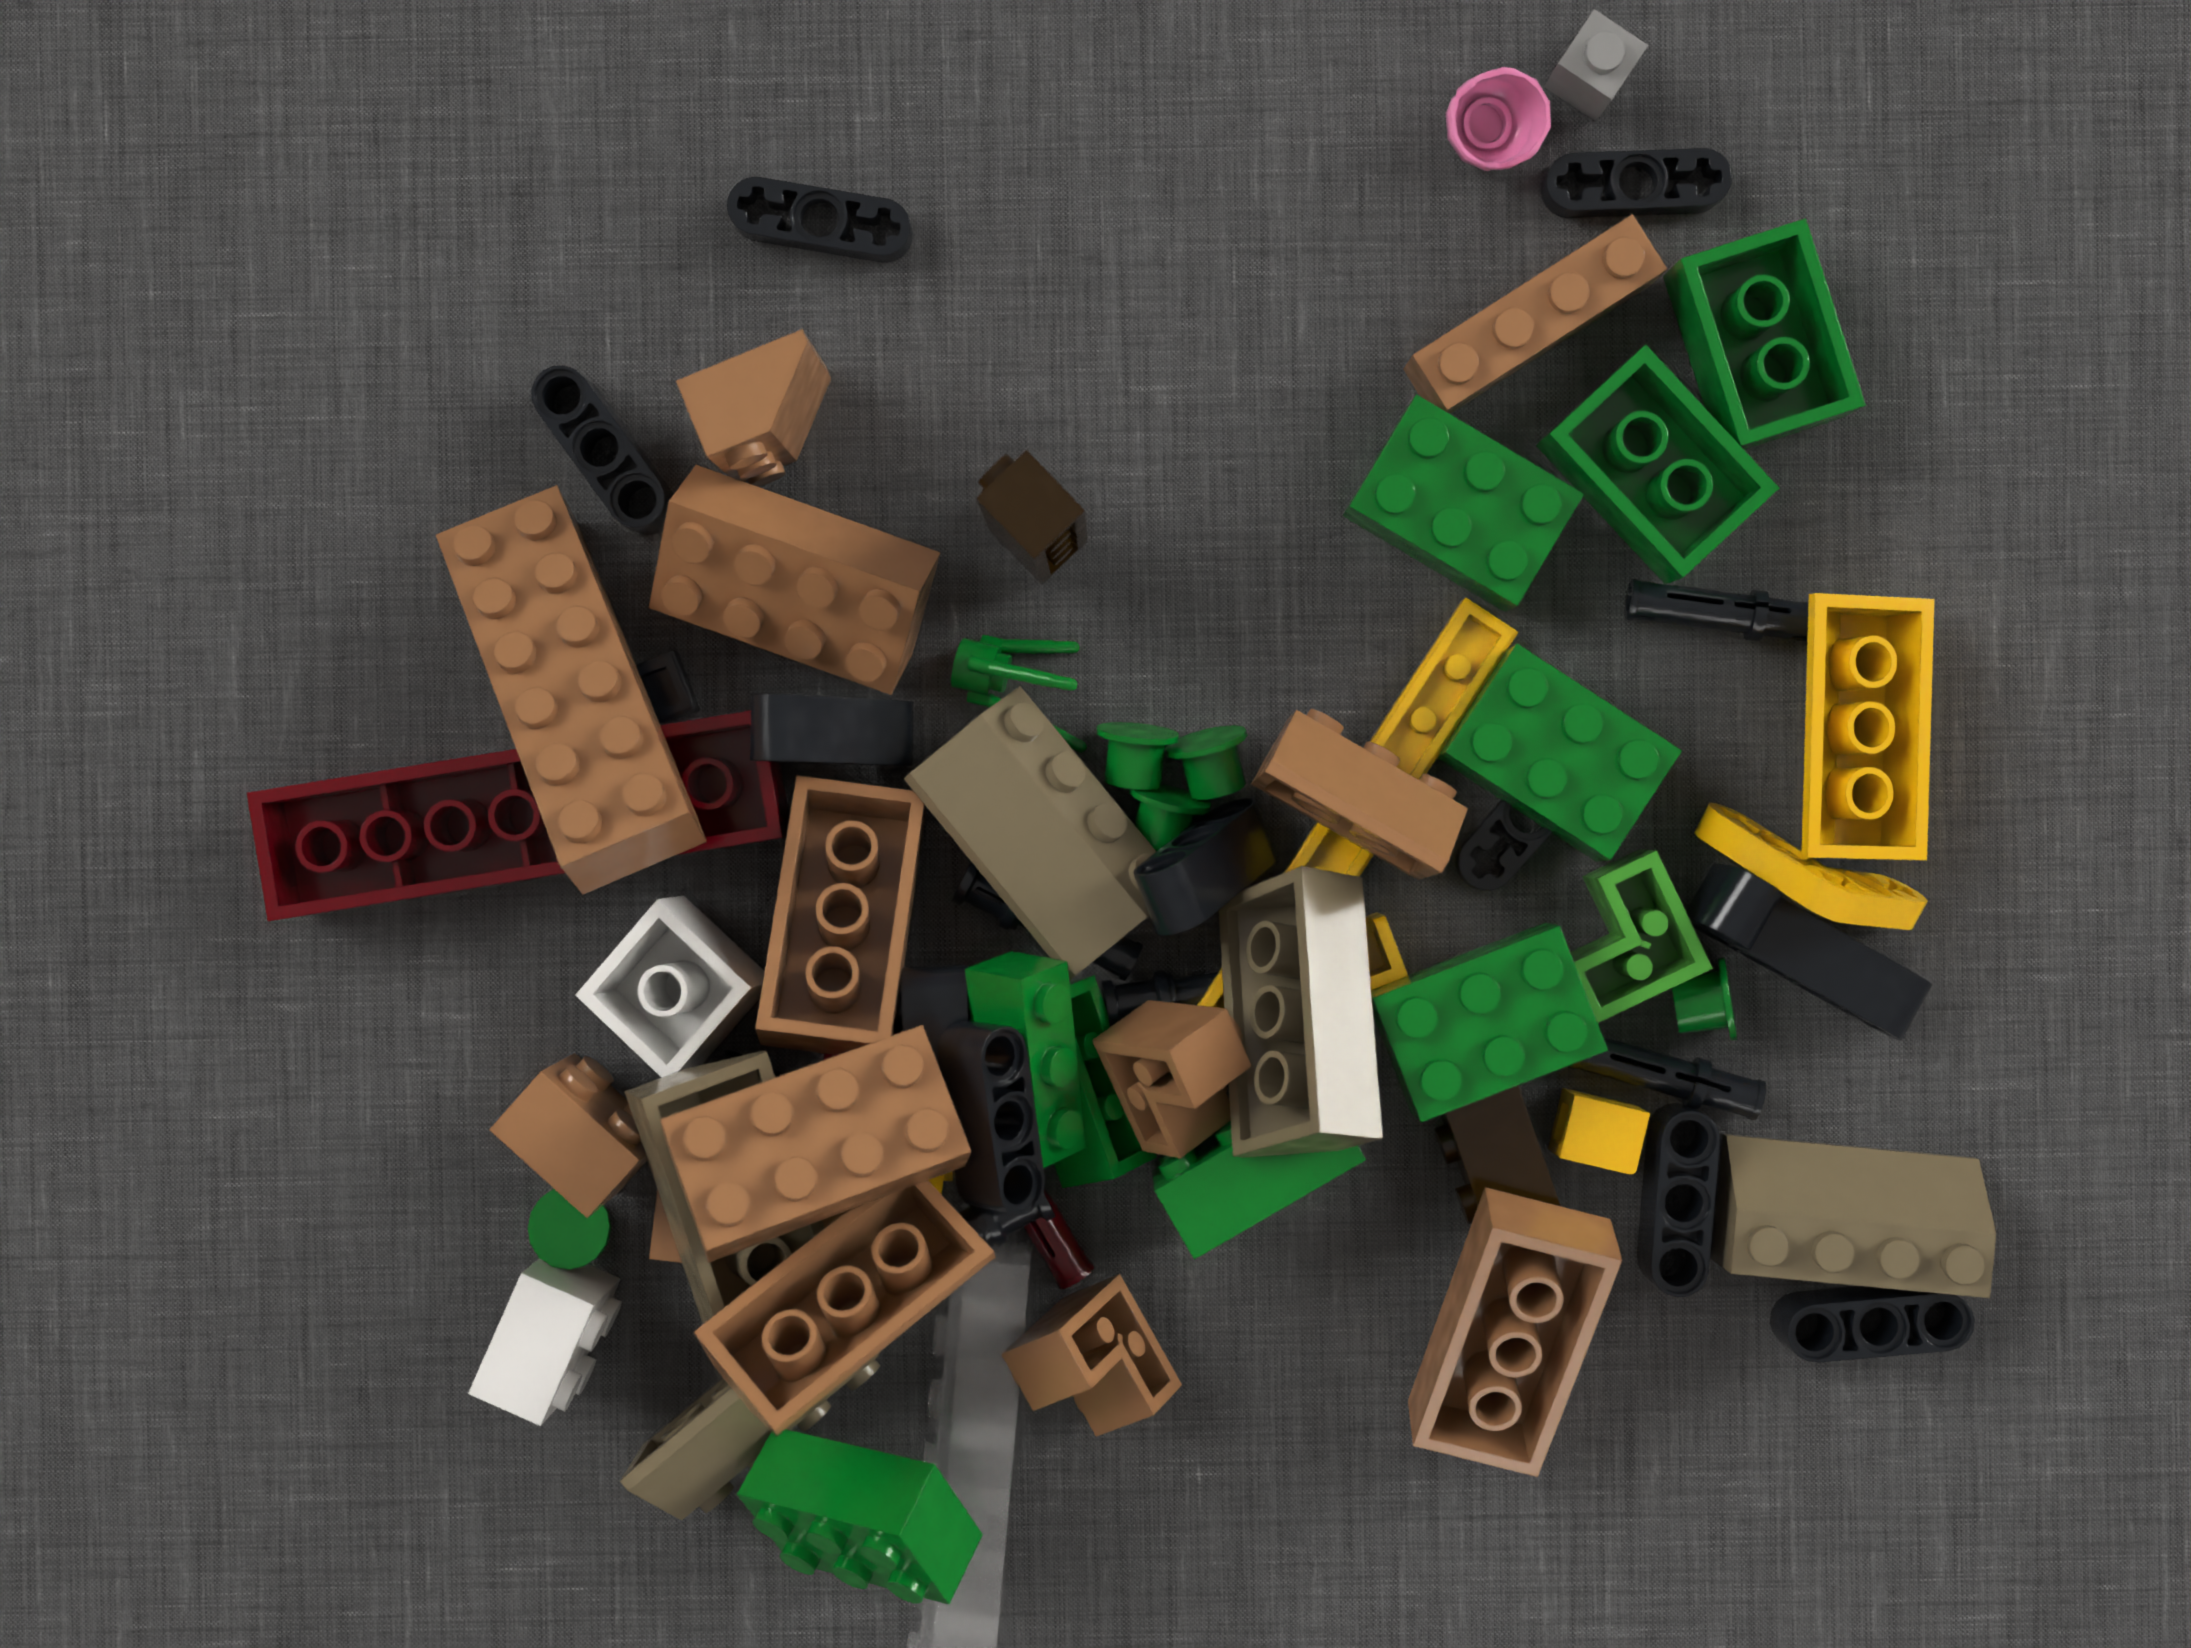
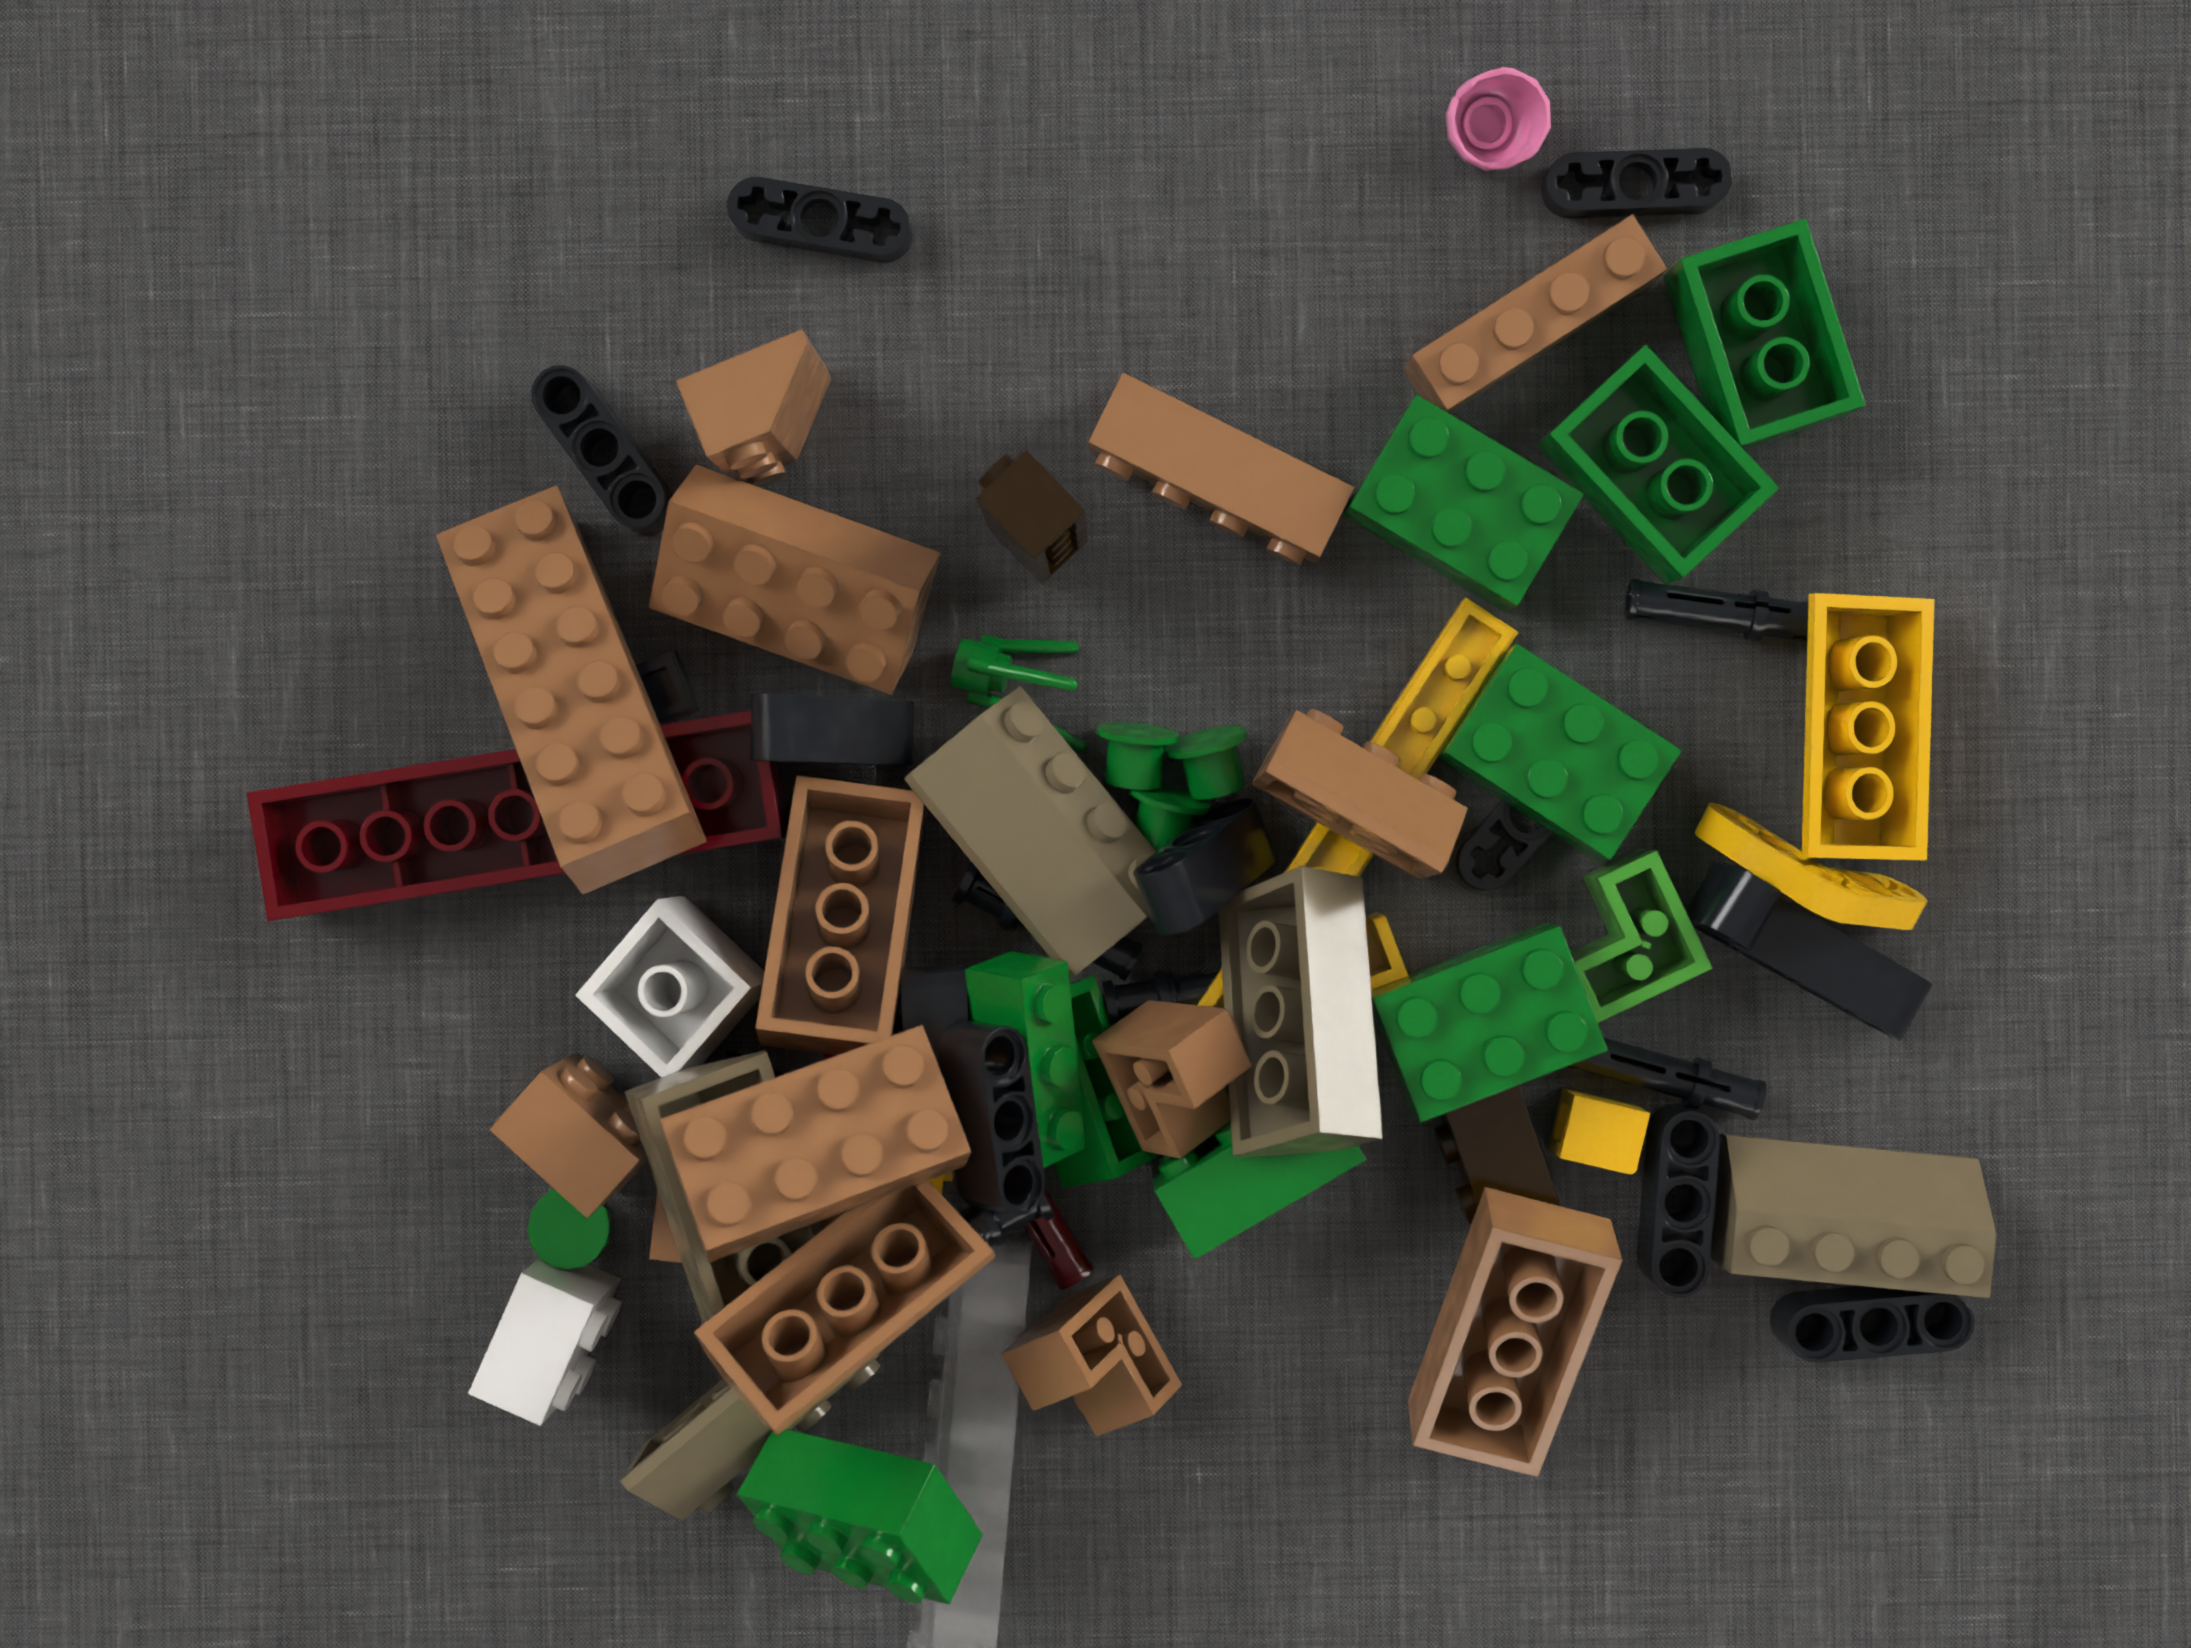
(1218, 469): none -> medium nougat brick
(1595, 65): light grey brick -> none
(1705, 1002): green piece -> none

